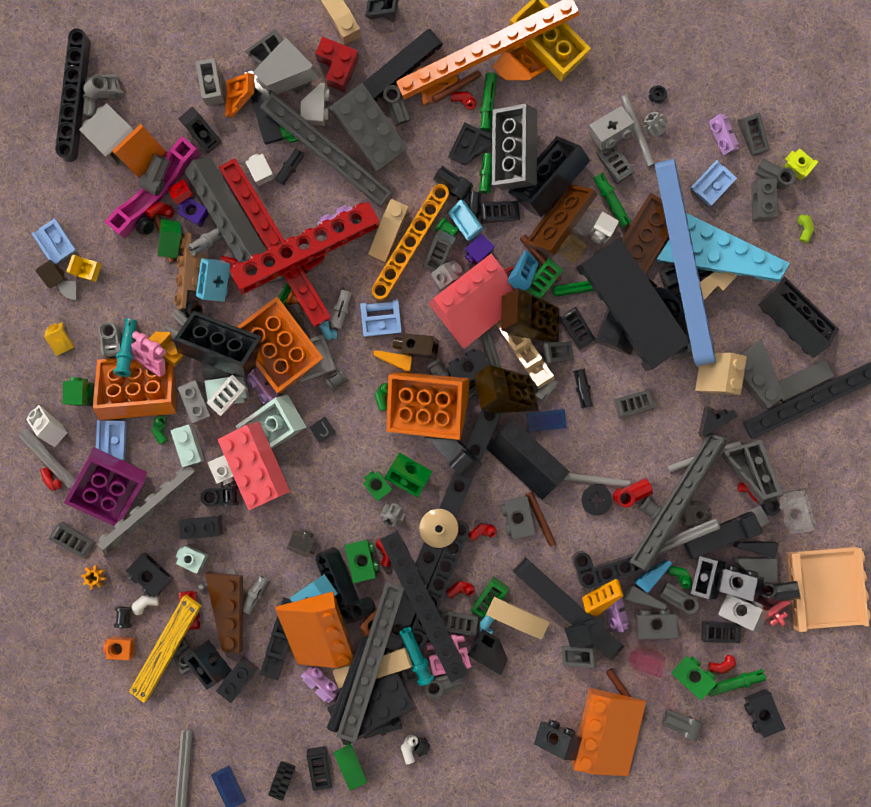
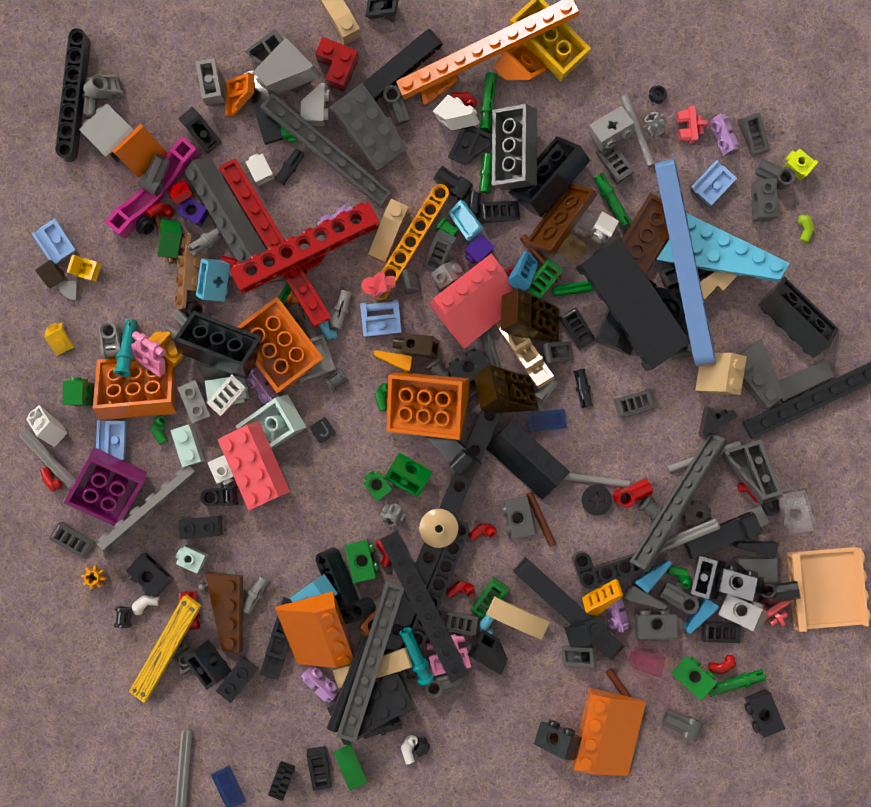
(127, 648): orange brick -> none
(302, 543): clear smoke brick -> none
(378, 284): none -> coral hips
(411, 281): none -> dark grey slope
(455, 114): none -> white slope
(456, 86): copper bar -> none
(694, 126): none -> coral hips
(705, 610): none -> dark azure slope

